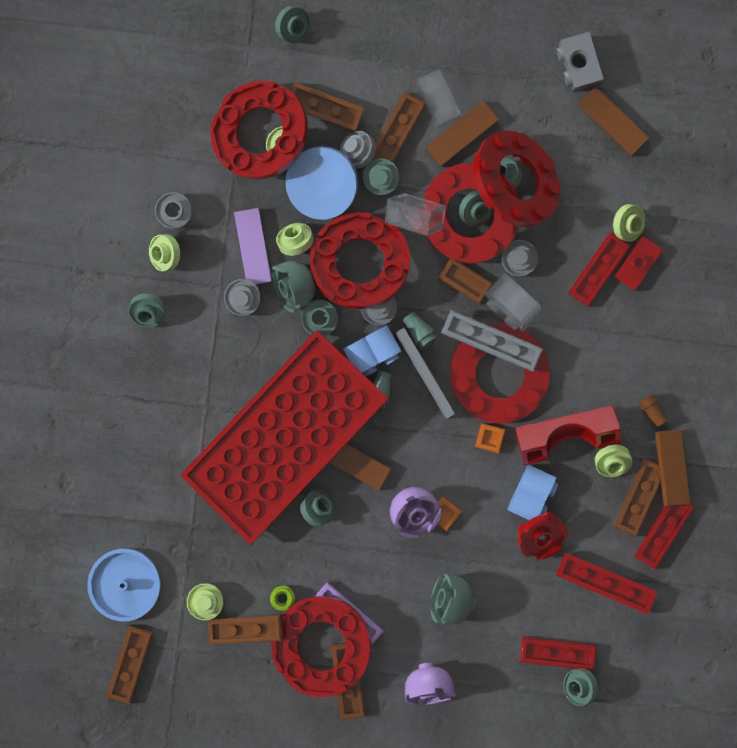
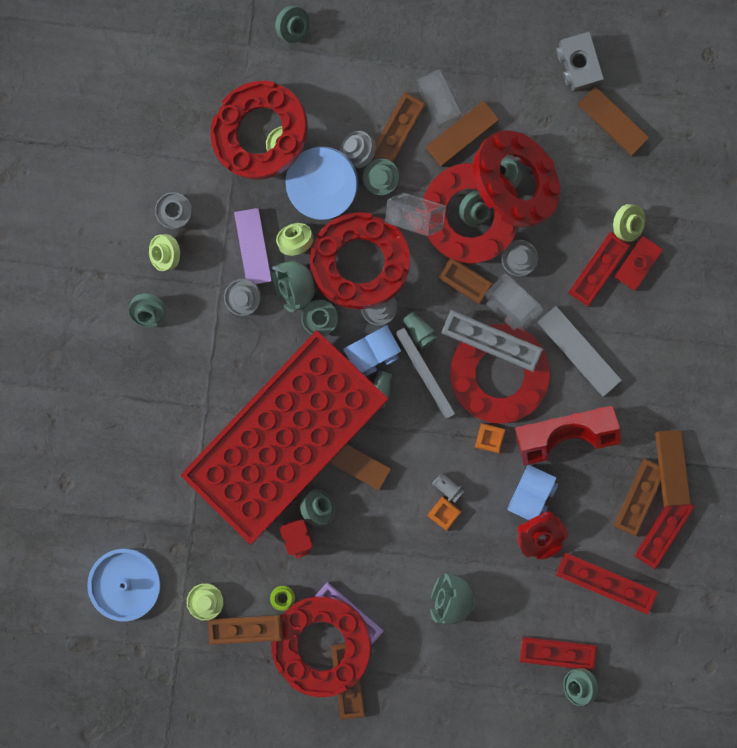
(129, 664): dark orange tile -> none
(297, 539): none -> red brick
(328, 107): dark orange plate -> none
(414, 512): lavender cylinder -> none
(429, 685): lavender cylinder -> none
(448, 487): none -> light grey pin
(579, 351): none -> light grey tile
(613, 461): yellowish green plate -> none
(653, 410): dark orange pin -> none

